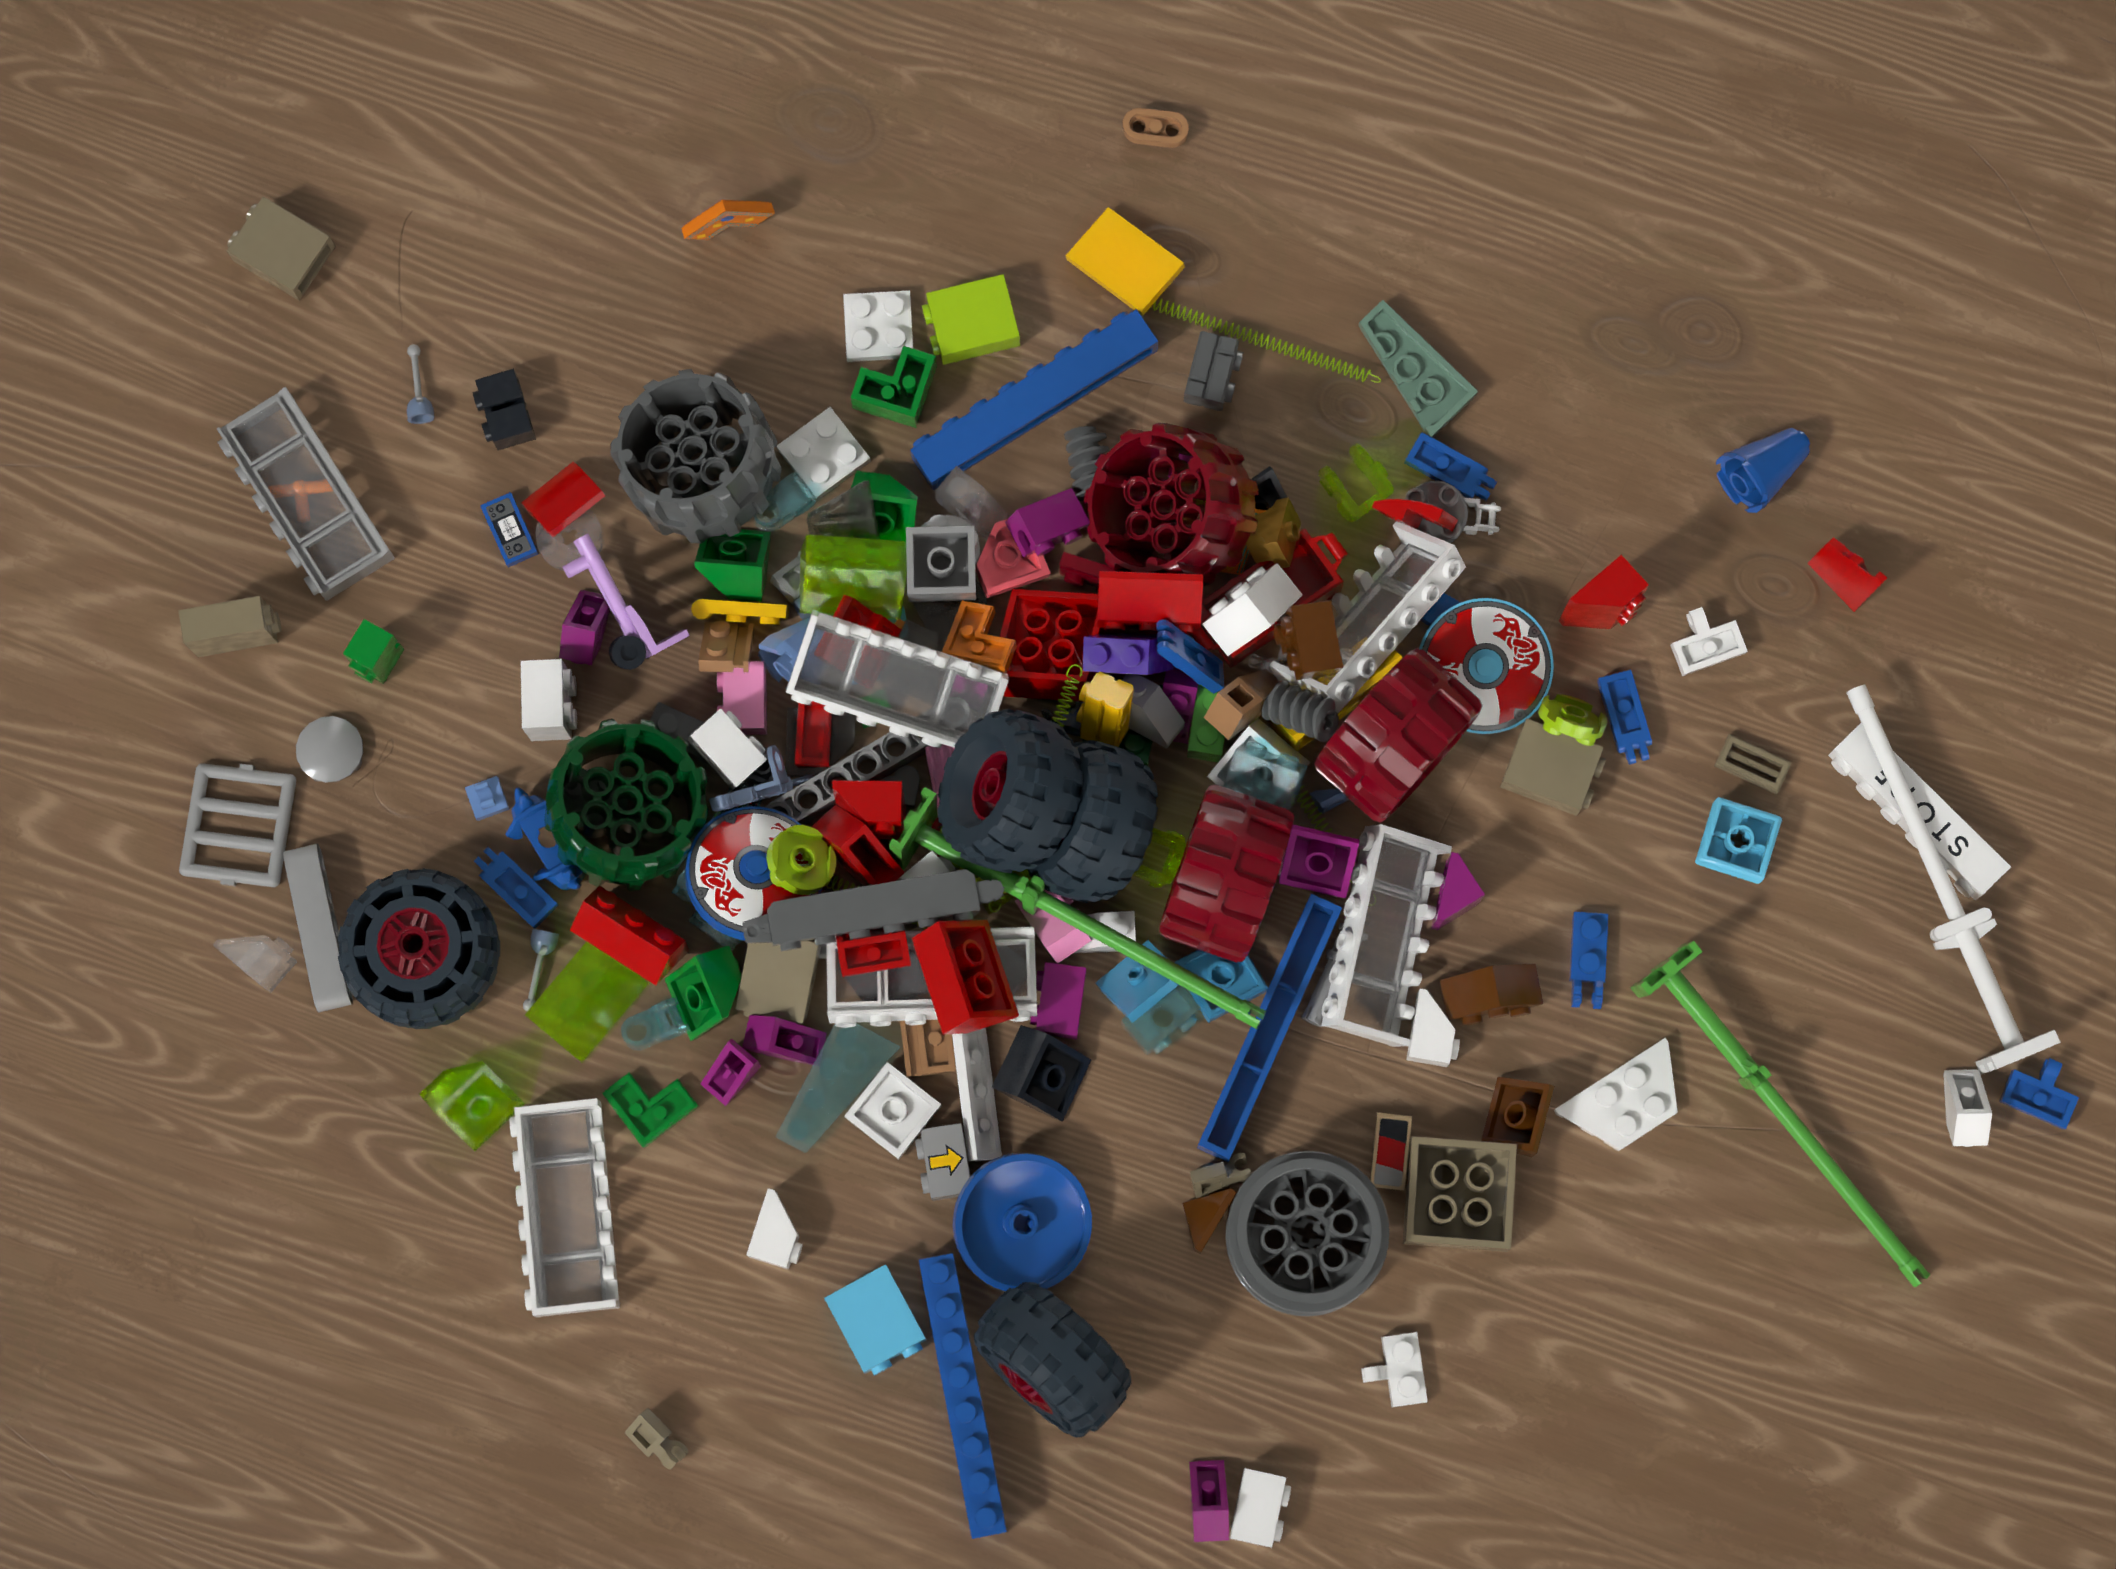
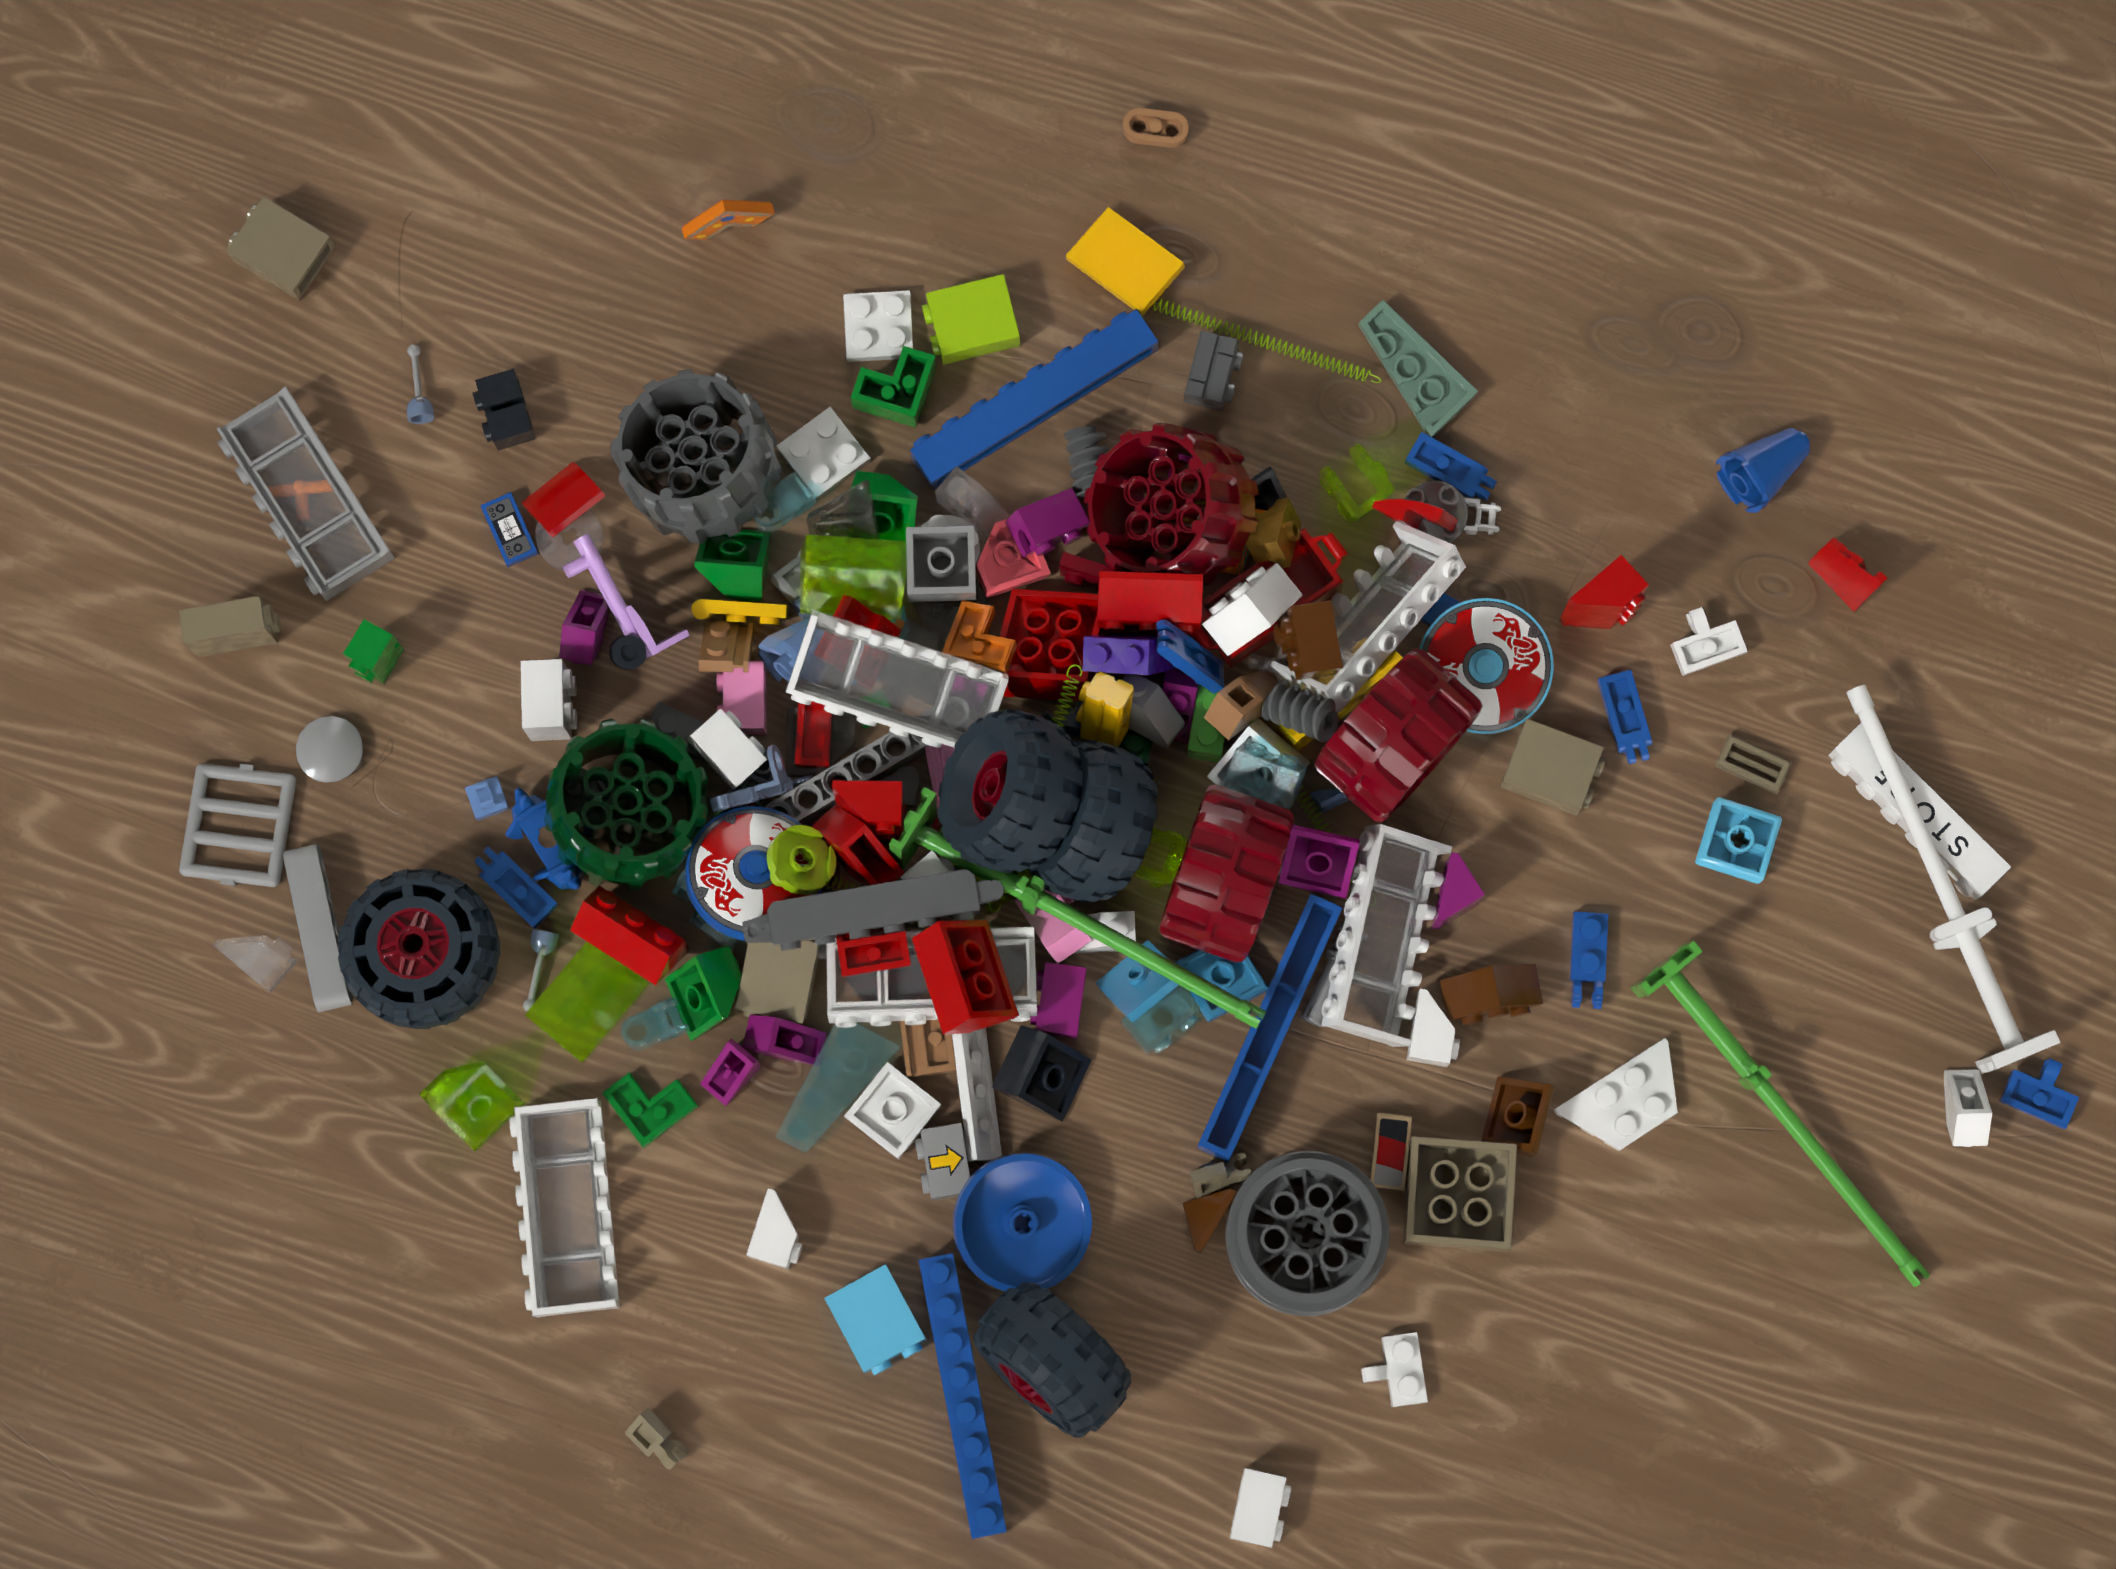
(1209, 1501): magenta slope -> none
(1572, 718): lime plate -> none

